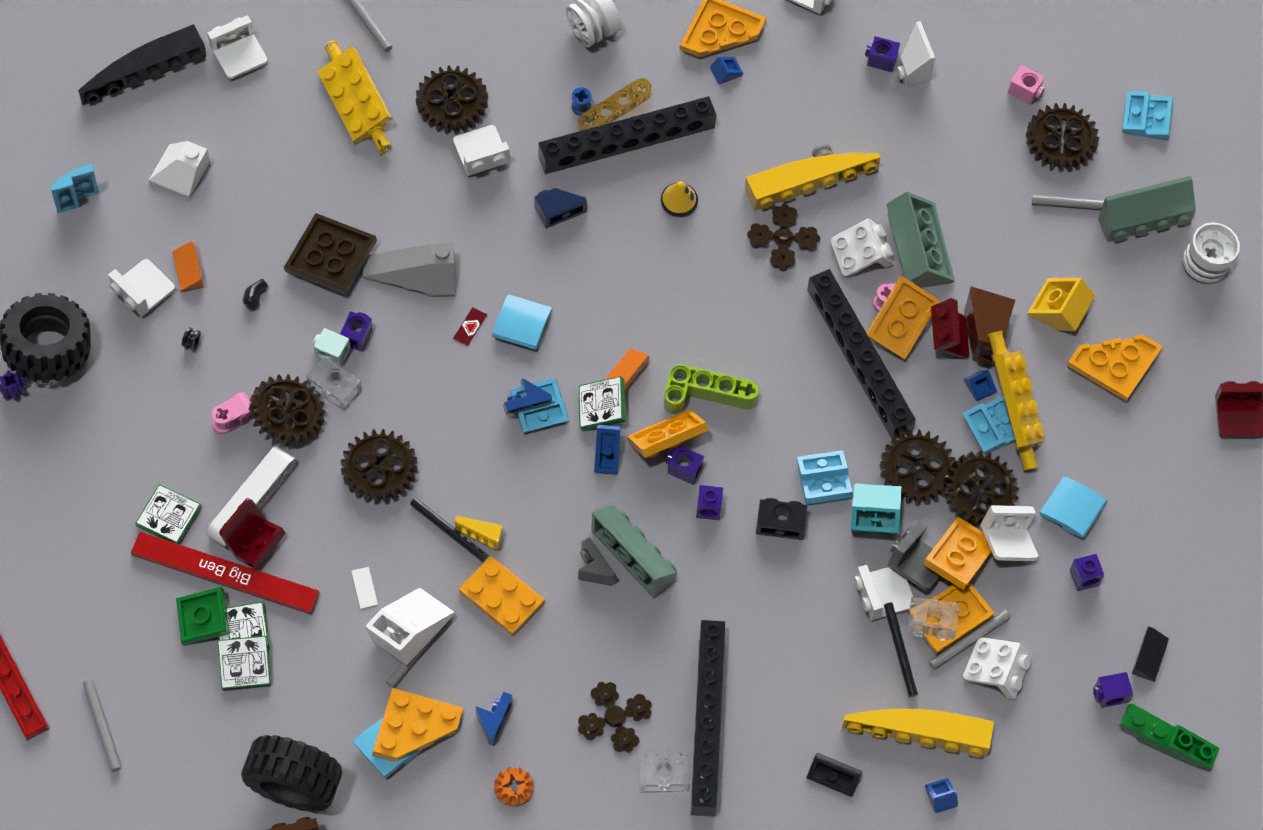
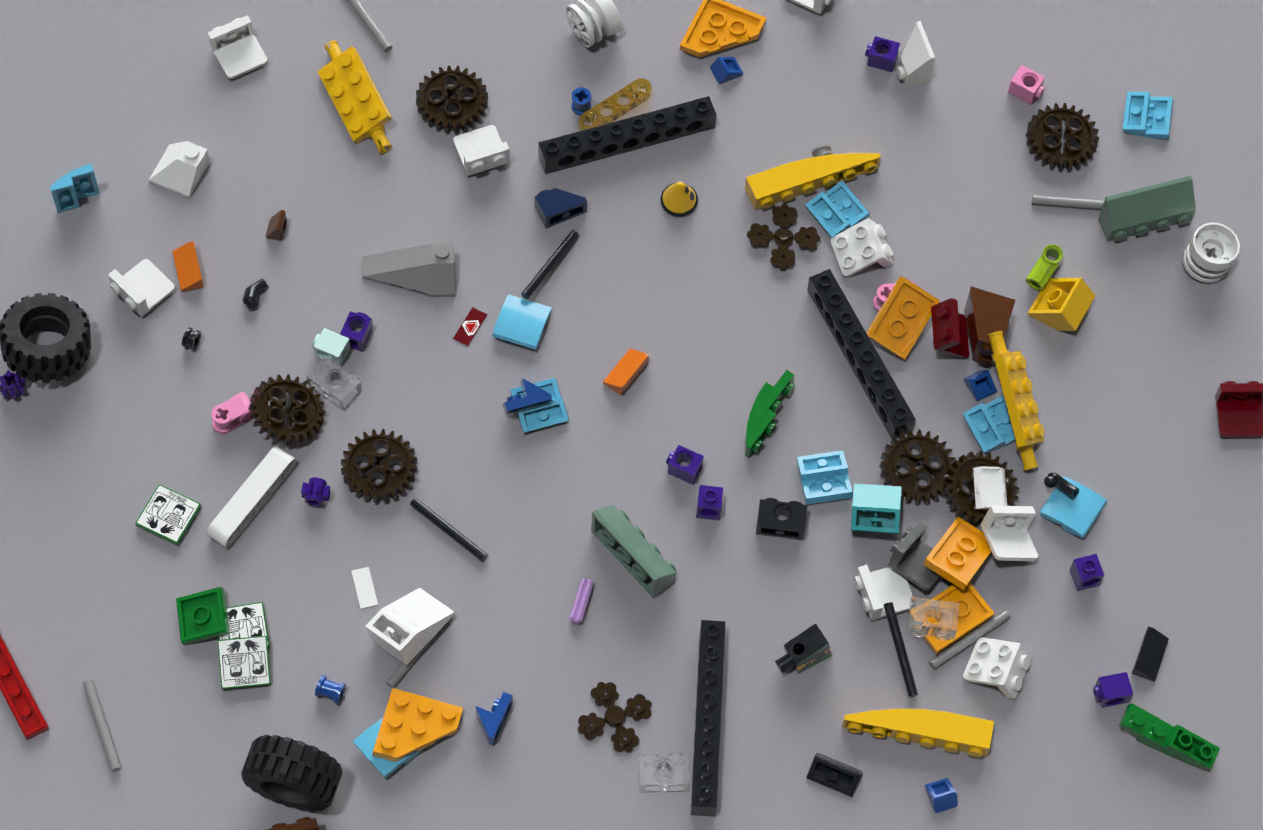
(145, 63): black slope -> none
(225, 572): red tile -> none
(250, 535): dark red bracket -> none
(277, 226): none -> reddish brown slope
(315, 491): none -> dark purple gear
(330, 254): dark brown plate -> none
(330, 689): none -> blue bush
(484, 532): yellow slope -> none
(501, 595): light orange plate -> none
(507, 795): orange gear -> none
(549, 265): none -> black bar
(581, 601): none -> lavender axle
(597, 568): dark grey slope -> none
(602, 403): tile -> none
(607, 449): blue slope -> none
(667, 433): light orange plate -> none
(711, 392): lime beam -> none
(763, 412): none -> green slope
(811, 646): none -> black torso
(837, 209): none -> medium azure slope
(920, 241): sand green slope -> none
(989, 487): none -> white piece
(1044, 267): none -> lime piece
(1055, 480): none -> black arm
(1116, 363): light orange plate -> none

